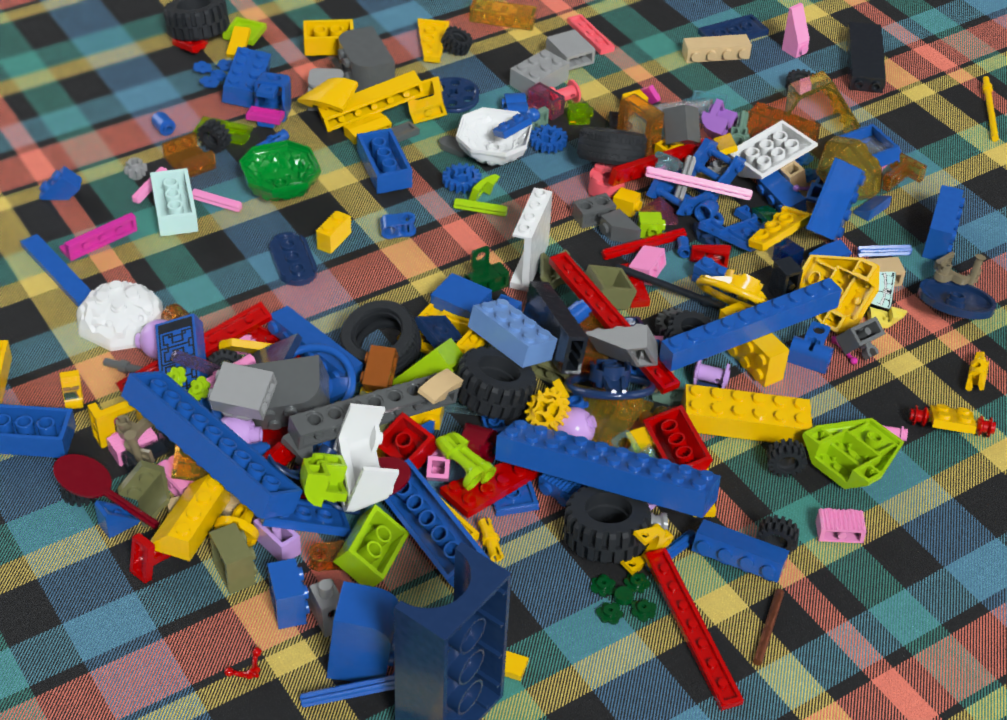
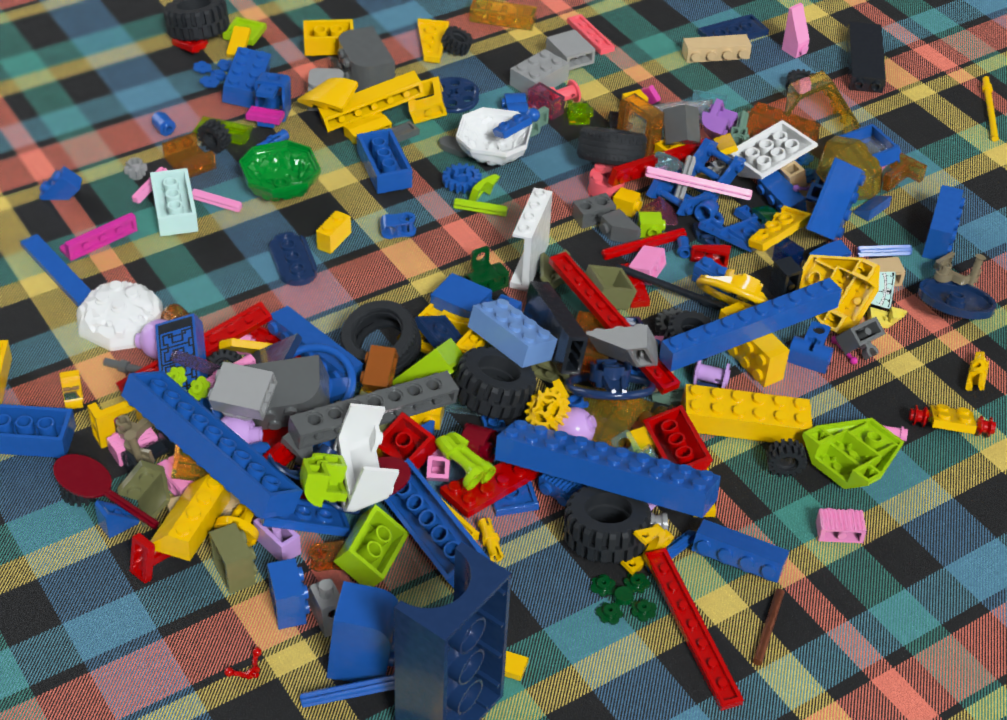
(440, 385): tan slope -> none
(548, 138): blue gear -> none
(579, 310): blue brick -> none
(770, 527): black tyre -> none

